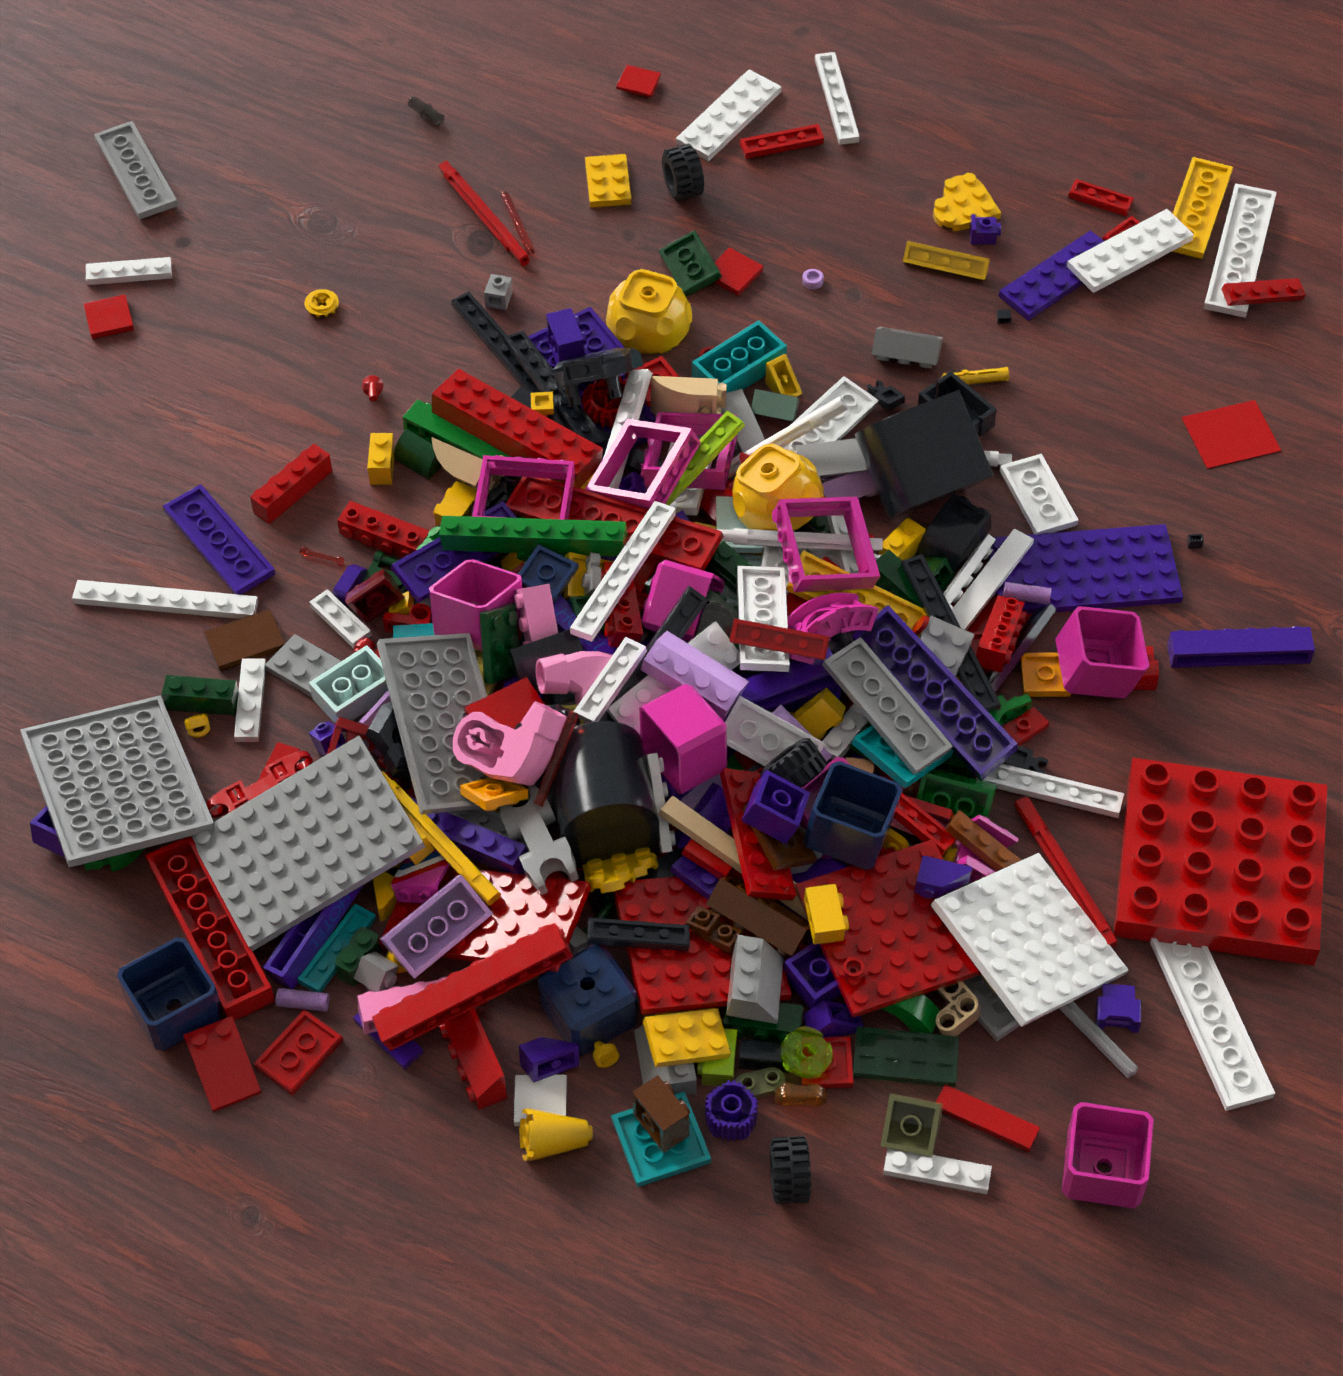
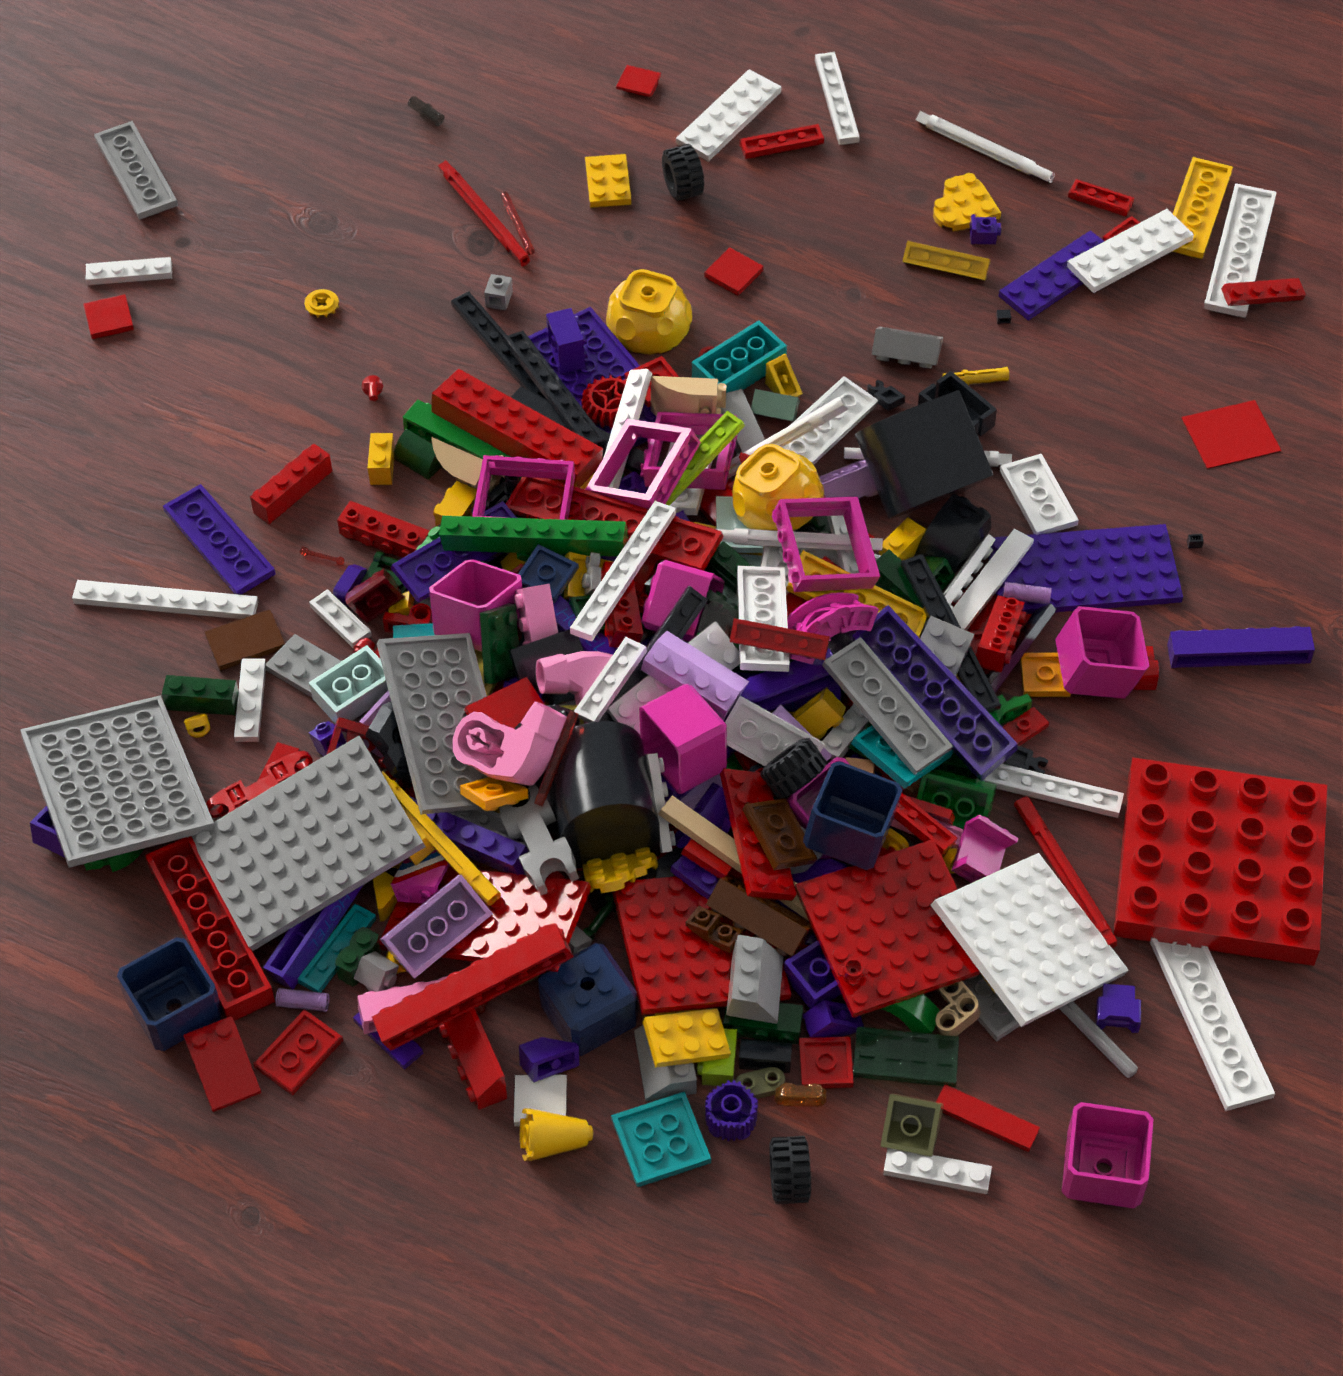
(542, 403): yellow tile -> none
(595, 366): black brick -> none
(605, 1054): yellow tile -> none
(638, 934): black tile -> none
(661, 1113): reddish brown brick -> none
(690, 263): dark green tile -> none
(776, 806): dark purple brick -> none
(799, 1064): clear neon green plate -> none
(812, 279): lavender tile -> none
(825, 914): yellow brick -> none
(834, 457): light grey piece -> none
(920, 625): red piece -> none
(940, 877): dark purple slope -> none
(980, 842): dark orange plate -> none
(984, 146): none -> white piece

